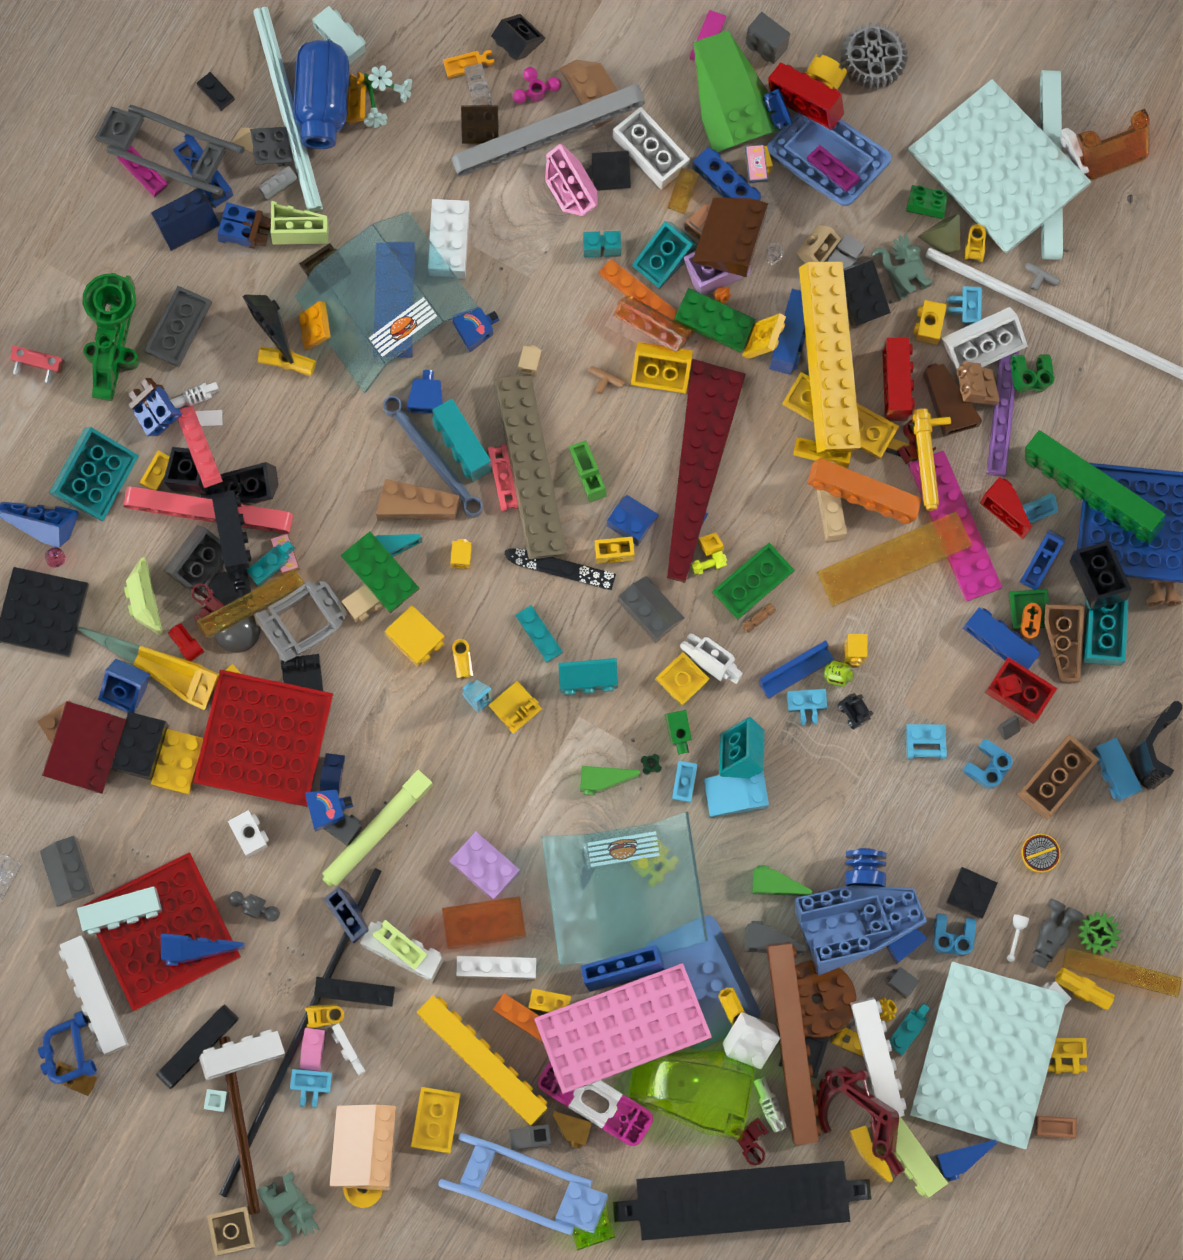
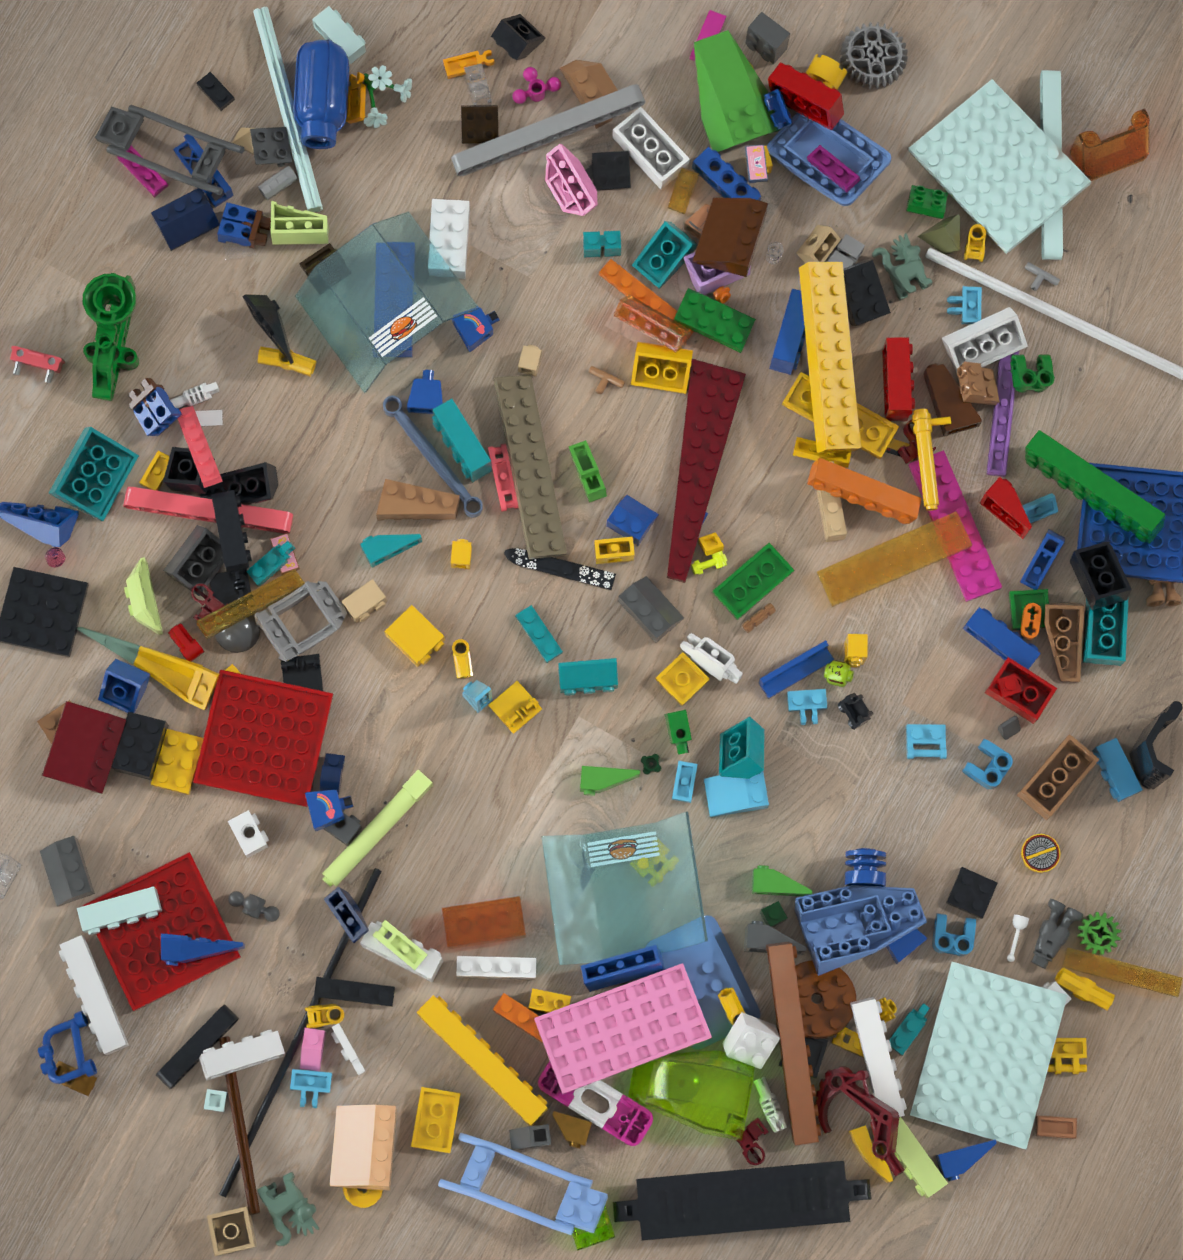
(178, 326): dark grey plate -> none
(314, 325): light orange plate -> none
(380, 572): green plate -> none
(484, 866): lavender brick -> none
(764, 336): yellow plate -> none
(773, 914): none -> dark green brick
(902, 982): dark grey brick -> none
(930, 333): yellow brick -> none
(1072, 148): white wing -> none

